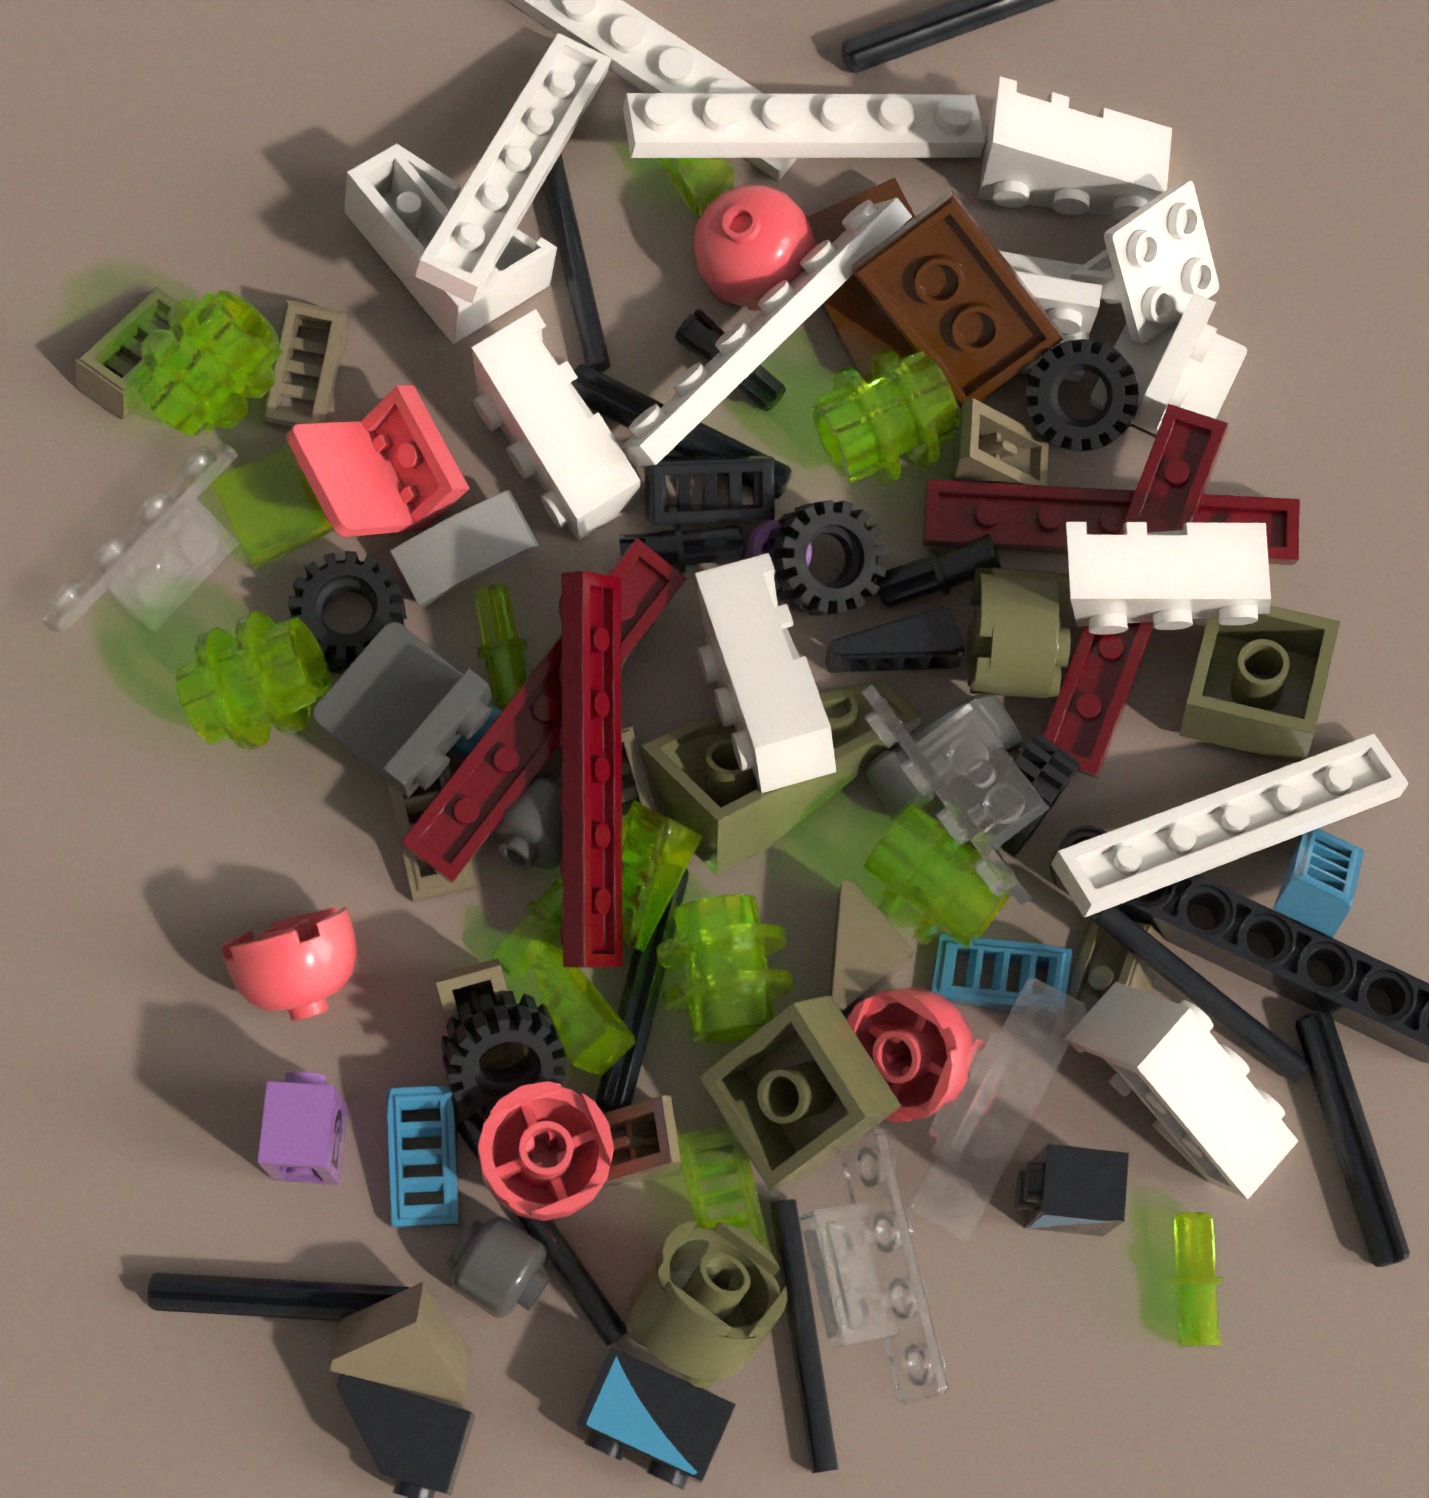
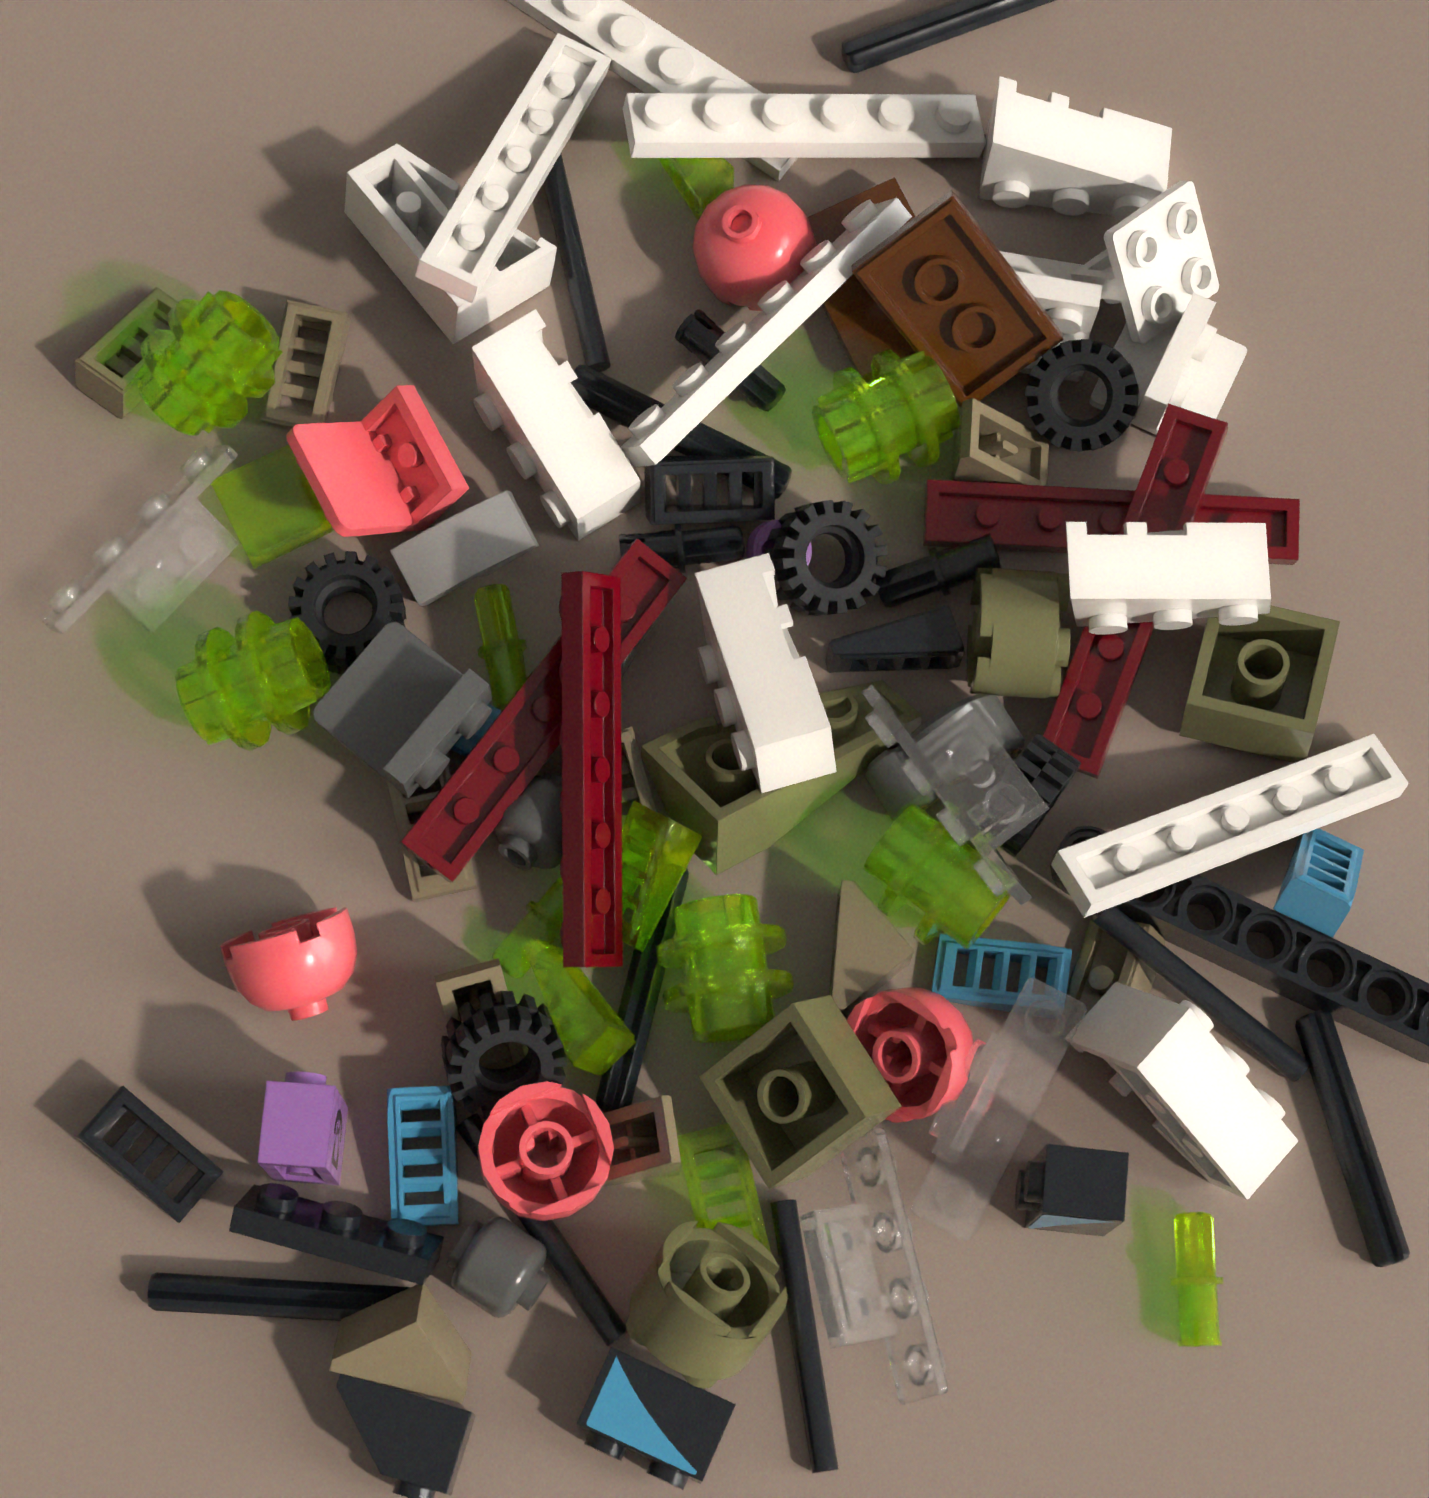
(104, 1120): none -> black slope
(337, 1232): none -> black plate

